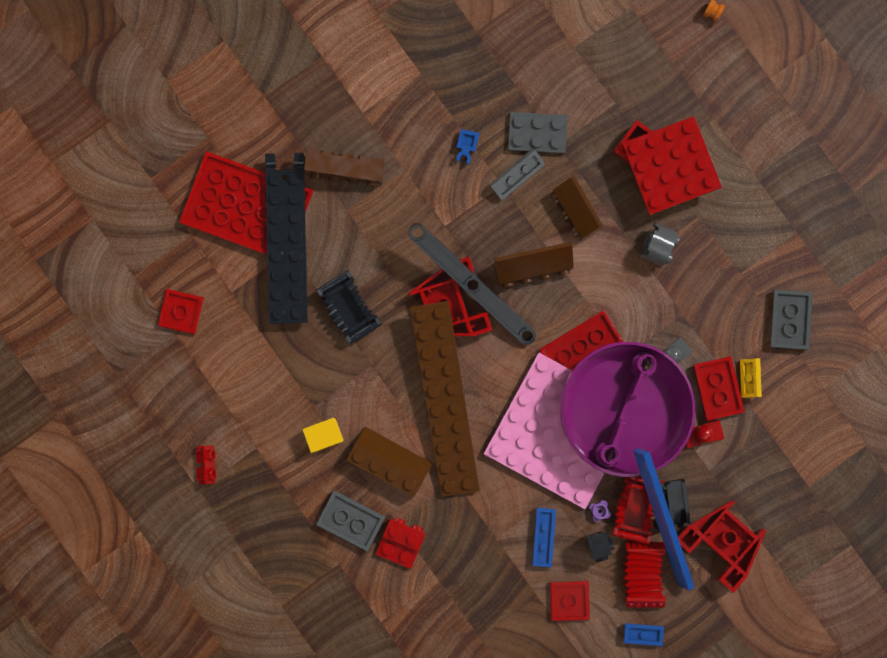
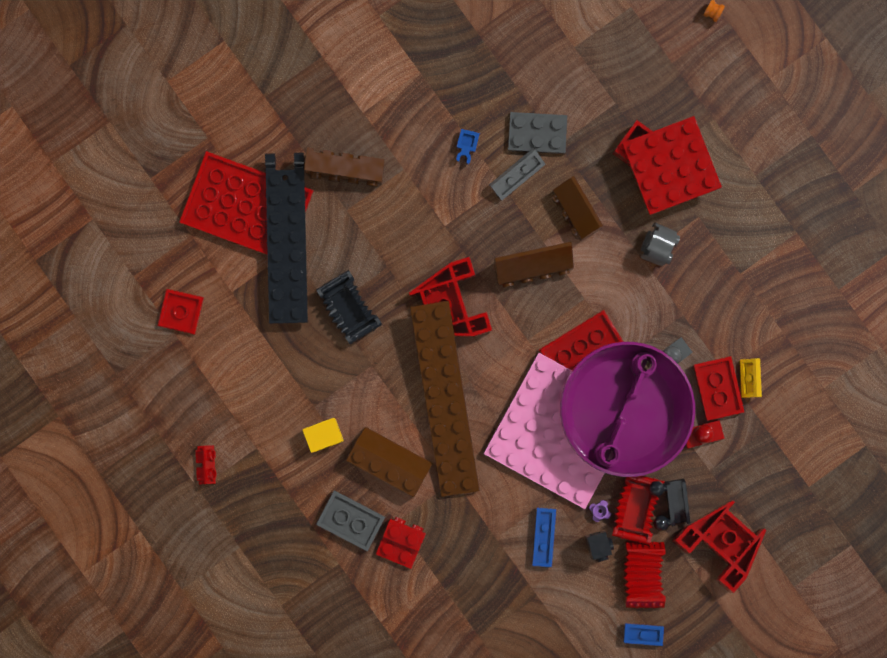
(462, 275): black beam -> none
(569, 600): red tile -> none
(663, 518): blue tile -> none
(791, 319): dark grey plate -> none

